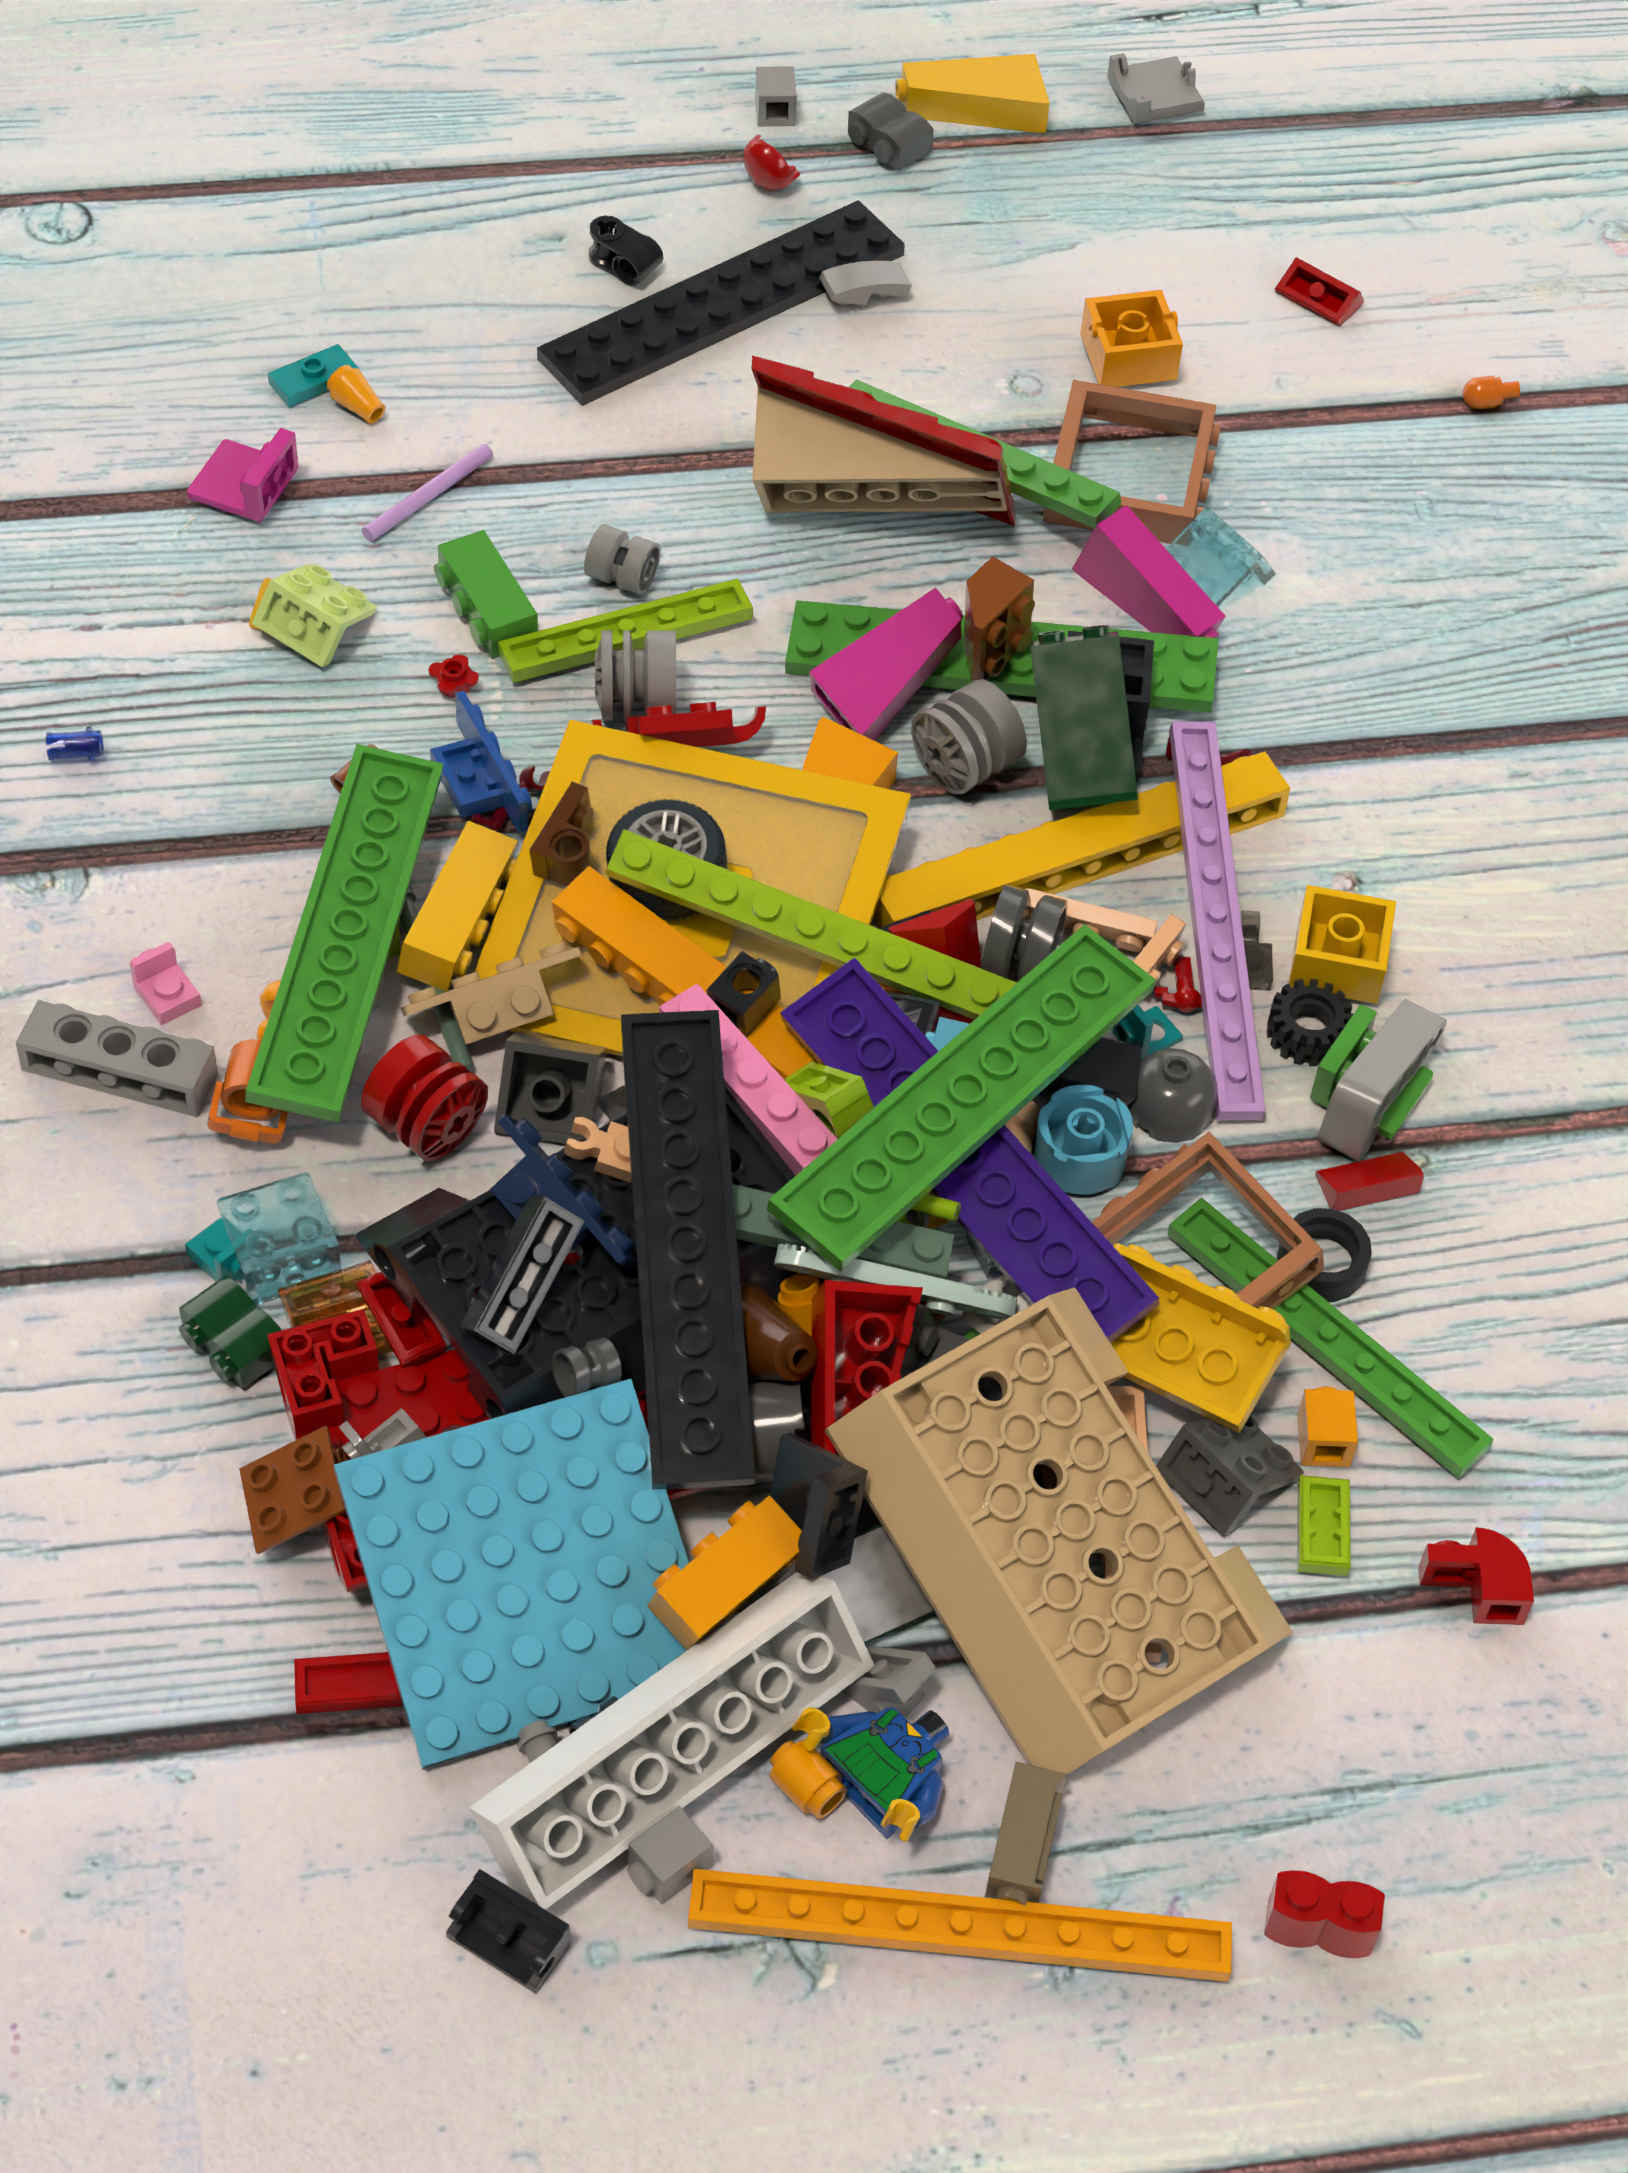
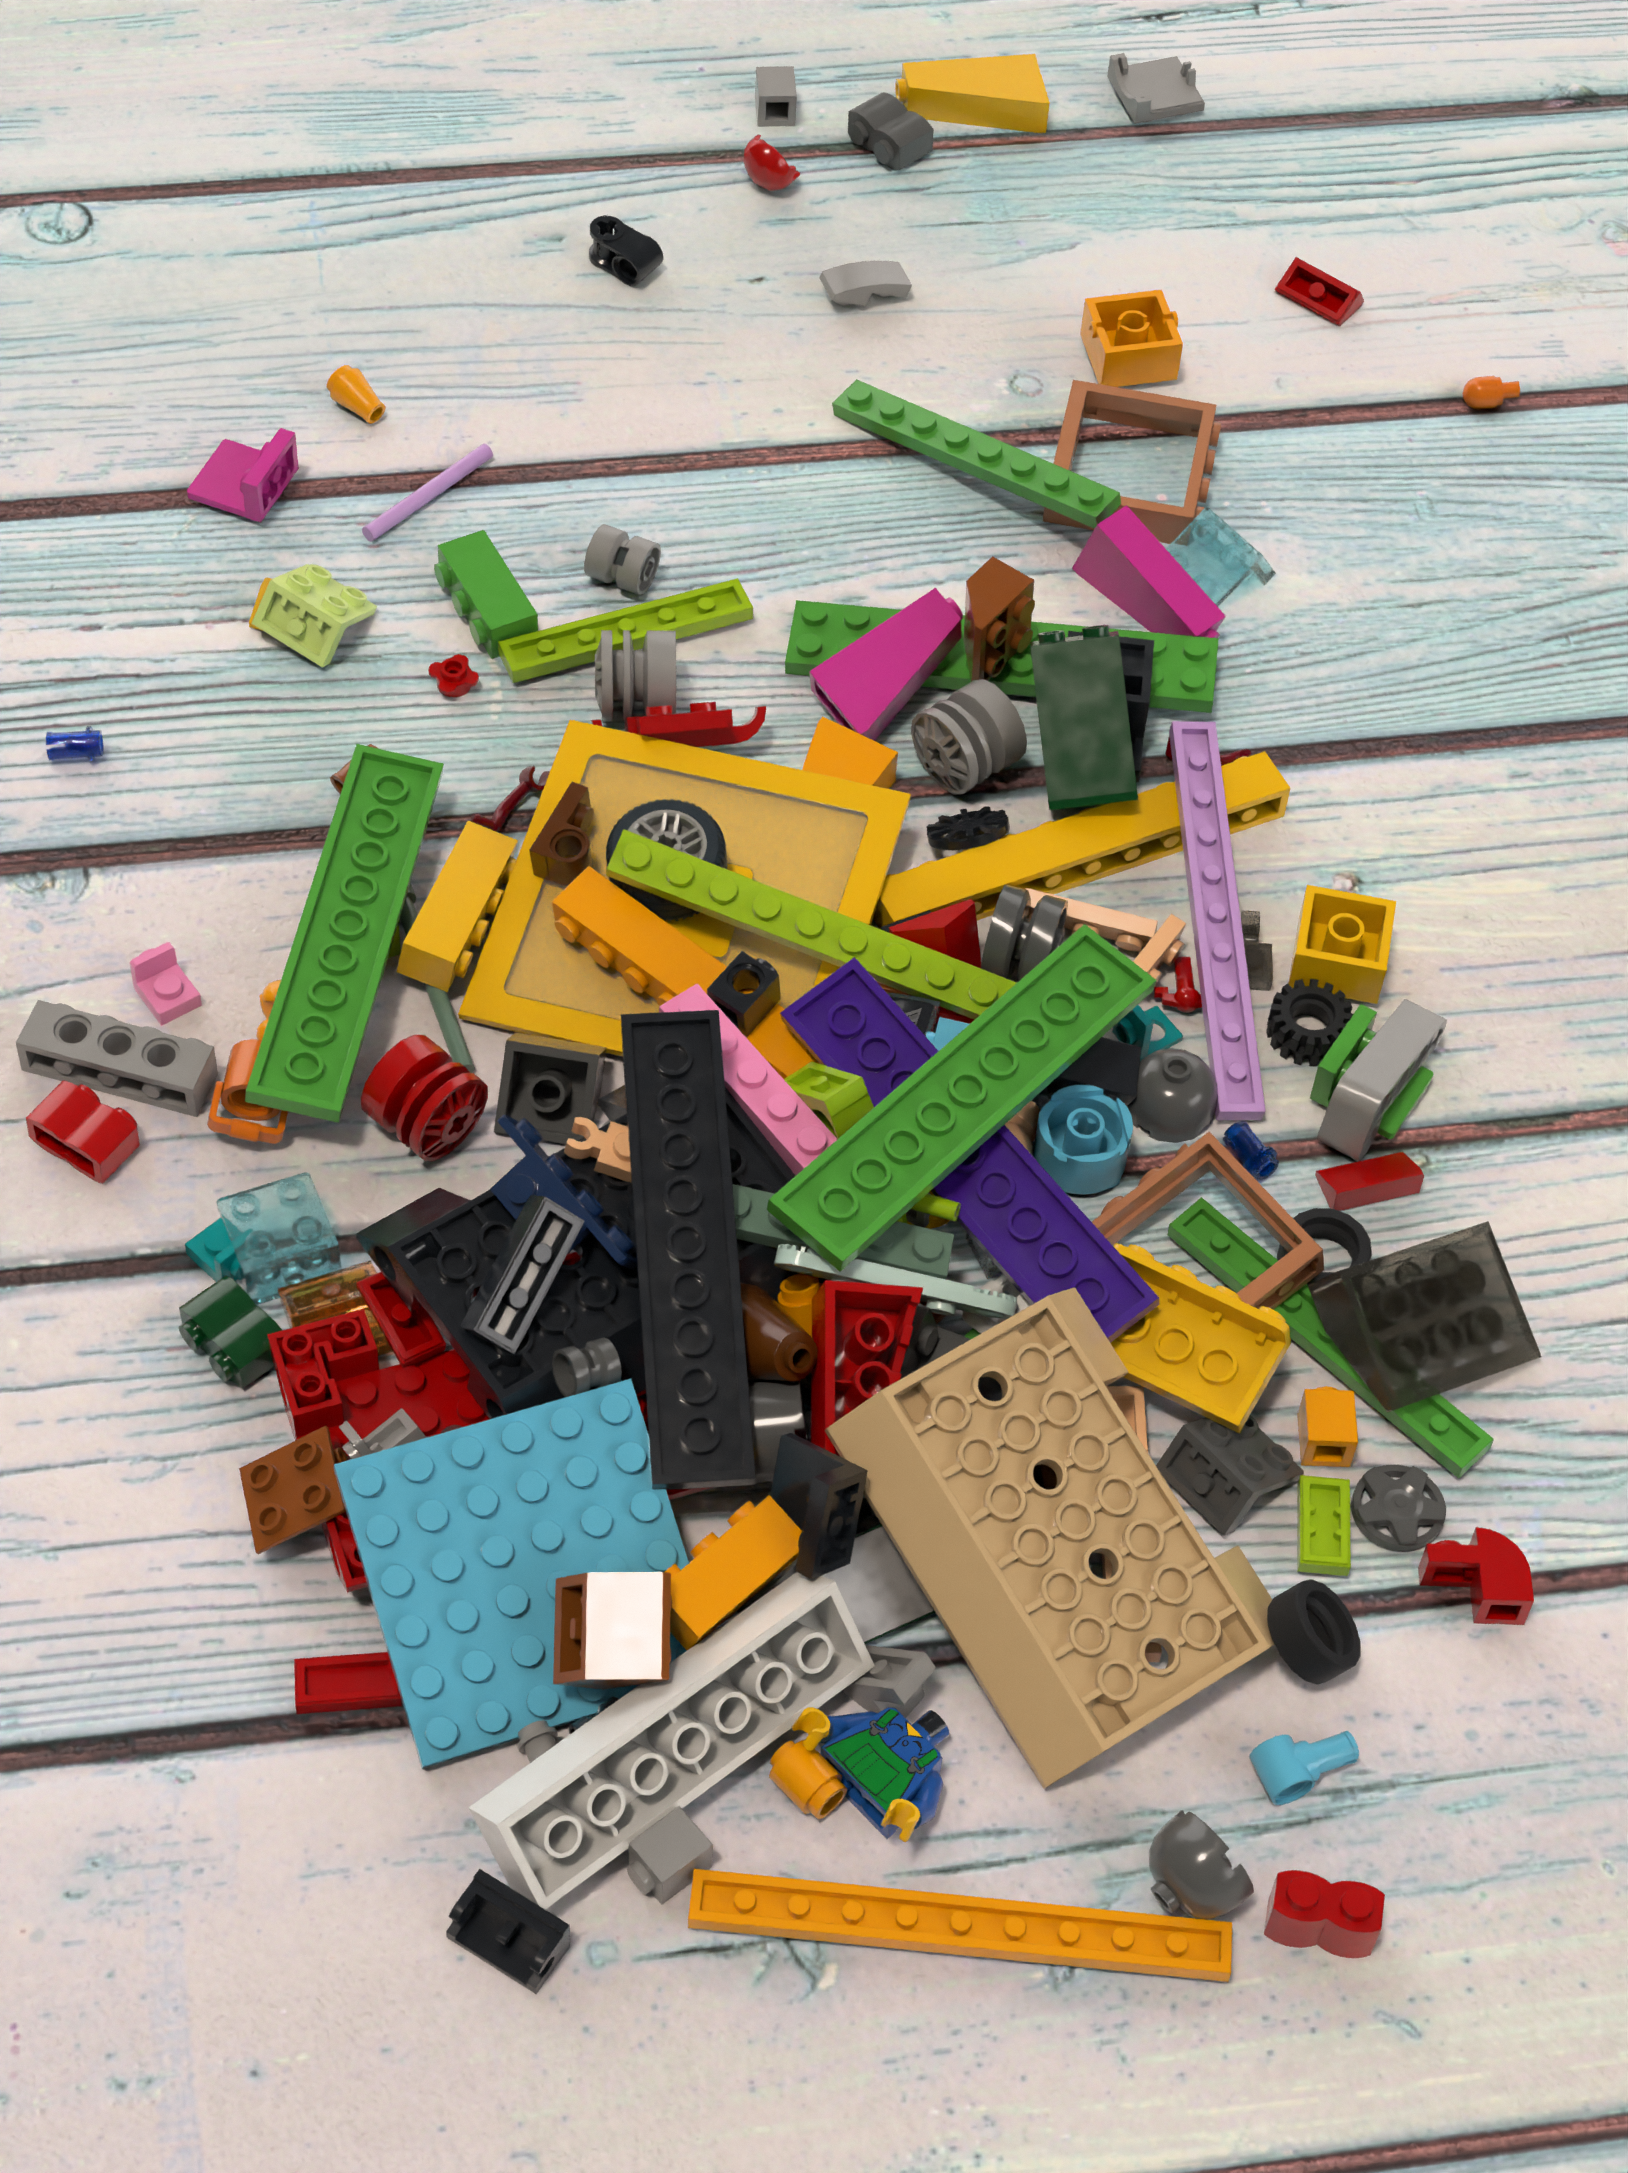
(83, 1130): none -> red brick
(308, 375): teal plate -> none
(476, 771): blue bracket -> none
(498, 1001): tan bracket -> none
(612, 1629): none -> slope
(714, 303): black plate -> none
(849, 453): tan piece -> none
(968, 829): none -> black wheel
(1026, 1834): dark tan window -> none
(1194, 1871): none -> dark grey cylinder
(1256, 1157): none -> clear blue pin
(1291, 1768): none -> medium azure pin
(1313, 1632): none -> black tyre
(1398, 1506): none -> dark grey wheel
(1427, 1317): none -> clear smoke slope

